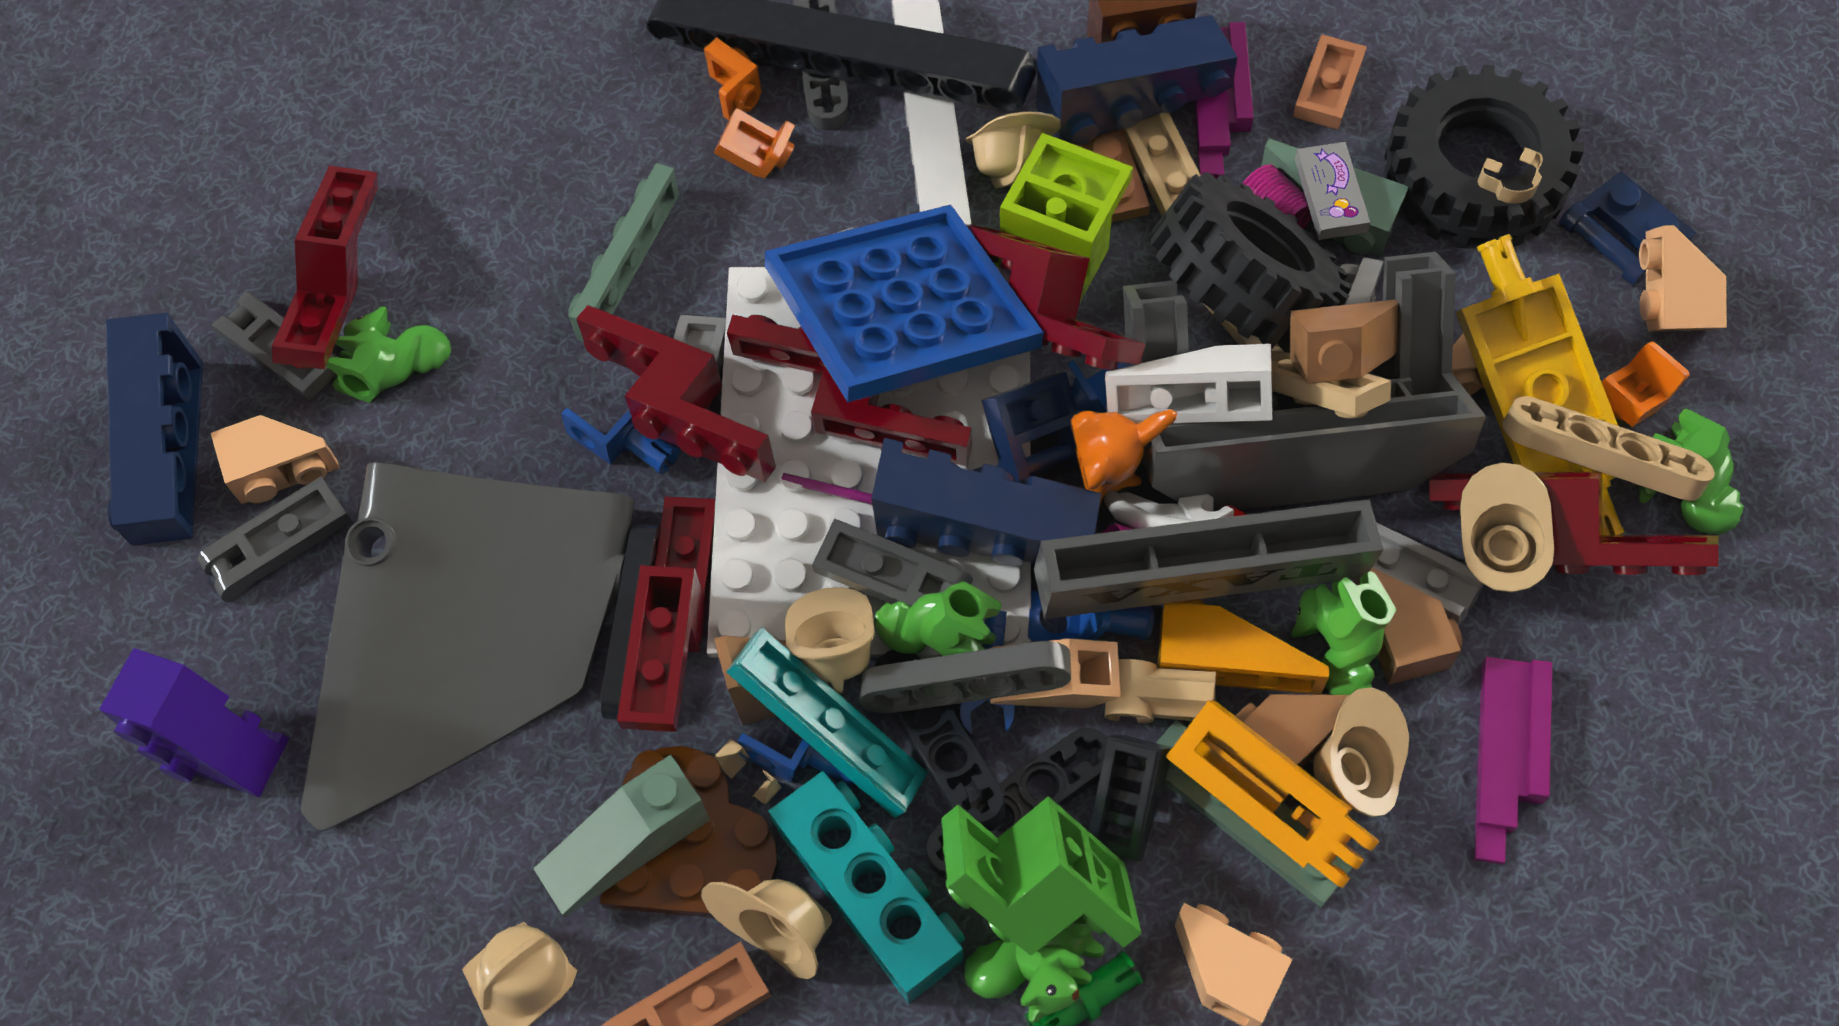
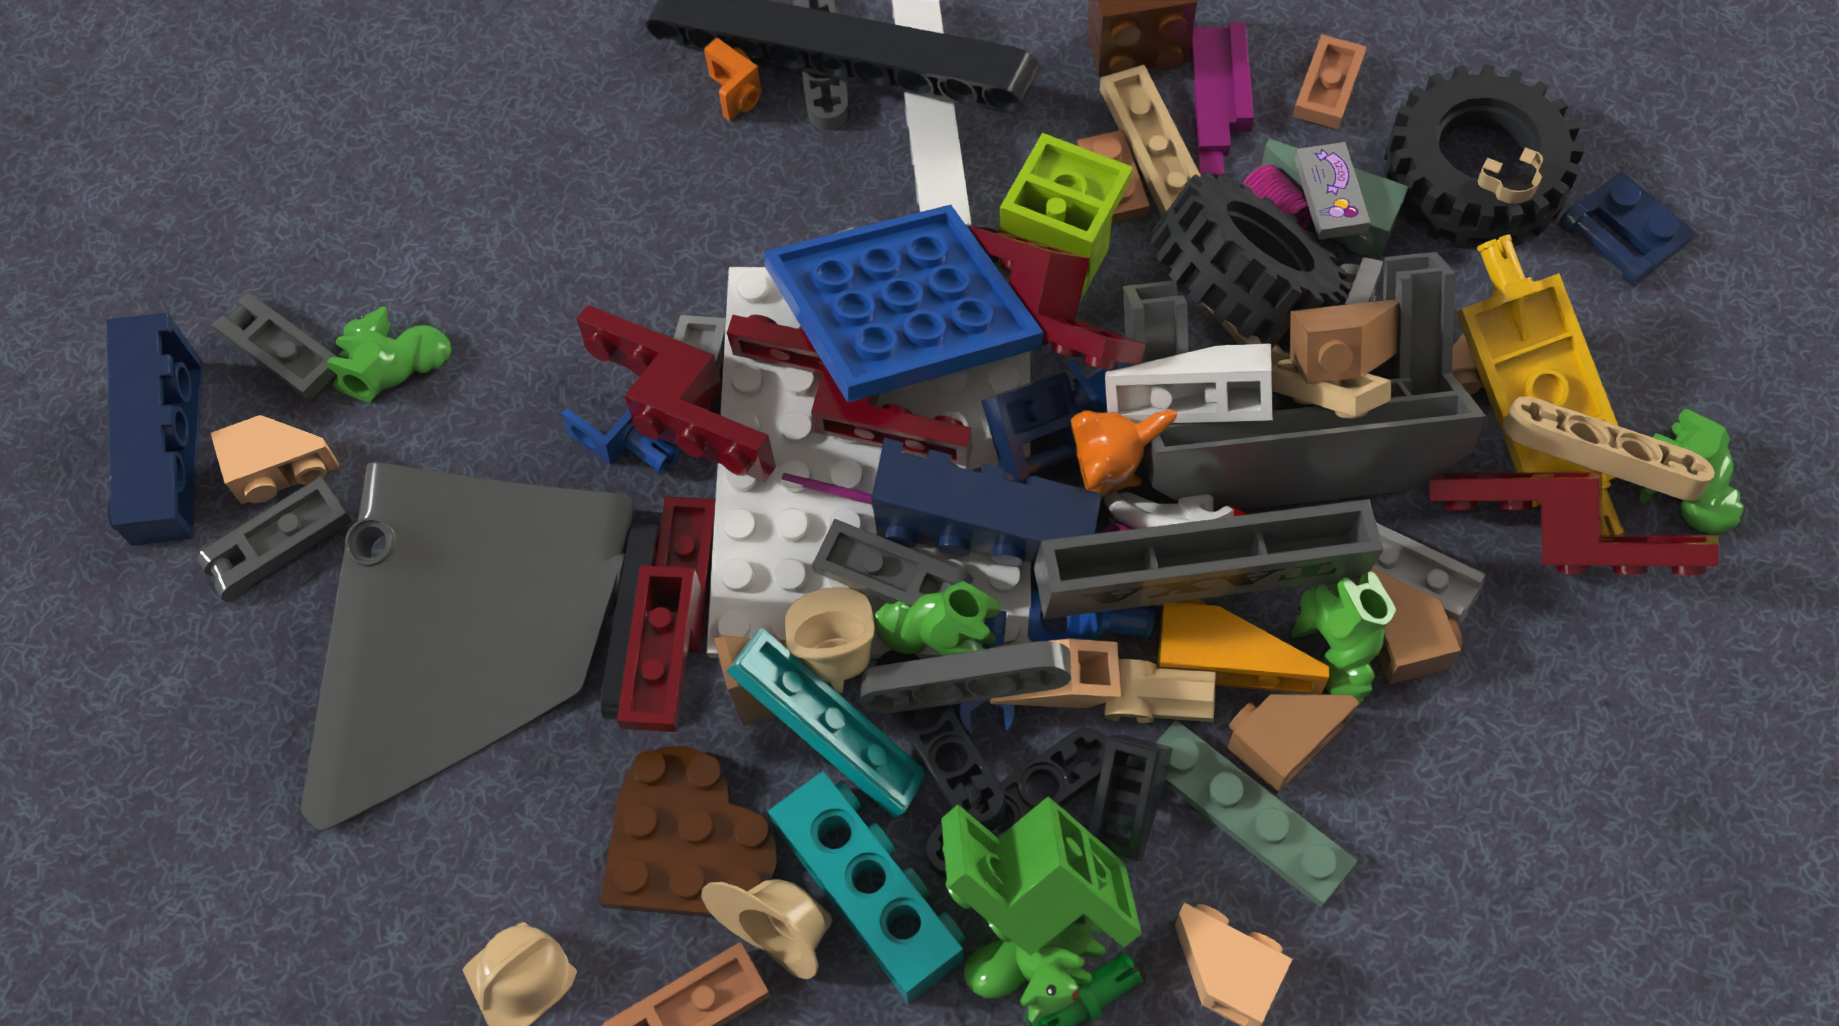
(187, 726): dark purple wedge -> none
(325, 268): dark red bracket -> none
(622, 835): sand green slope -> none
(630, 243): sand green plate -> none
(732, 762): tan piece -> none
(754, 144): orange bracket -> none
(785, 767): blue bracket -> none
(1007, 142): tan piece -> none
(1132, 78): dark blue wedge -> none
(1254, 782): light orange hinge -> none
(1365, 752): tan piece -> none
(1507, 527): tan piece -> none
(1511, 749): magenta piece -> none
(1644, 384): orange bracket -> none
(1681, 284): light nougat slope -> none

